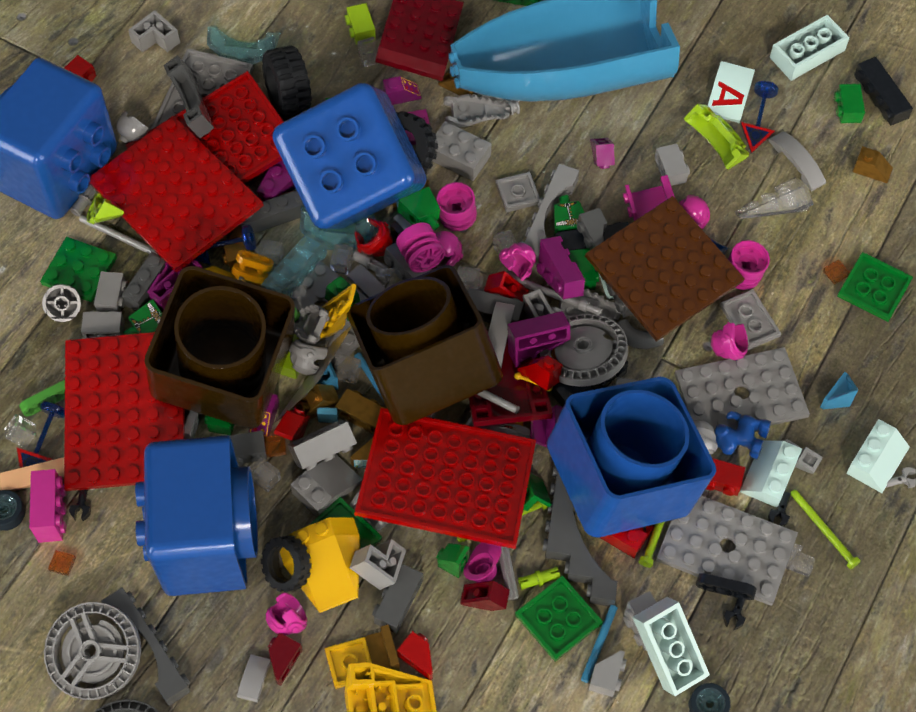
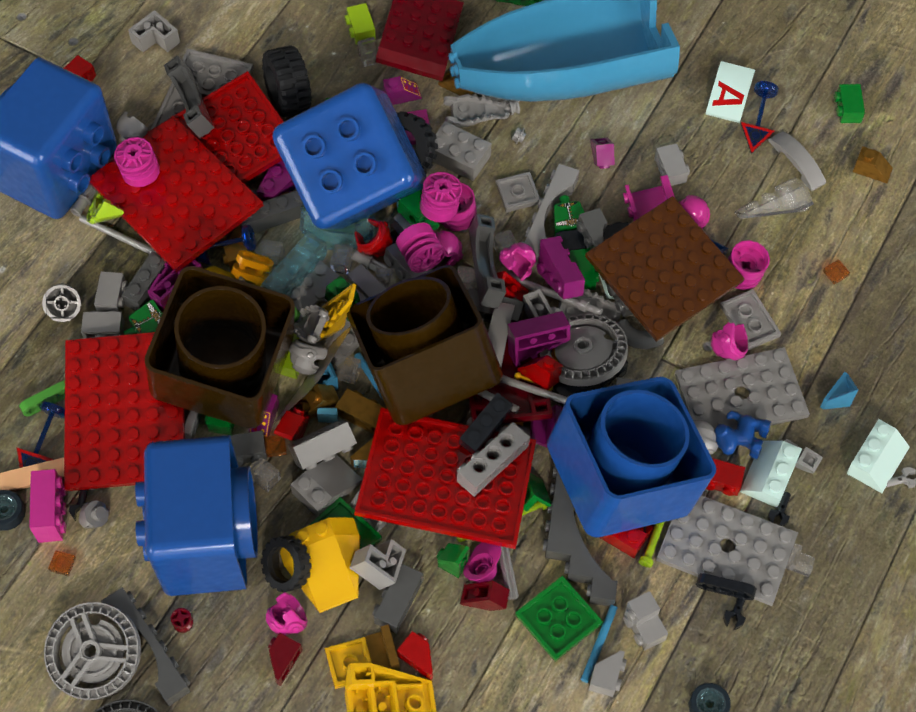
(20, 431): clear panel -> none
(79, 267): green plate -> none
(93, 514): none -> light grey piece
(137, 162): none -> dark pink wheel
(181, 615): none -> dark red wheel
(241, 51): clear light blue windscreen -> none
(253, 678): light grey slope -> none
(440, 197): none -> dark pink wheel
(476, 481): none -> light grey brick
(486, 424): none -> black brick
(490, 288): none -> dark grey arch
(519, 135): none -> light grey plate
(534, 389): none -> light grey bar
(539, 578): lime pin -> none
(671, 646): light aqua brick -> none
(719, 134): lime windscreen -> none
(809, 47): light aqua brick -> none
(852, 562): lime bar -> none
(875, 286): green plate -> none
(883, 91): black brick -> none

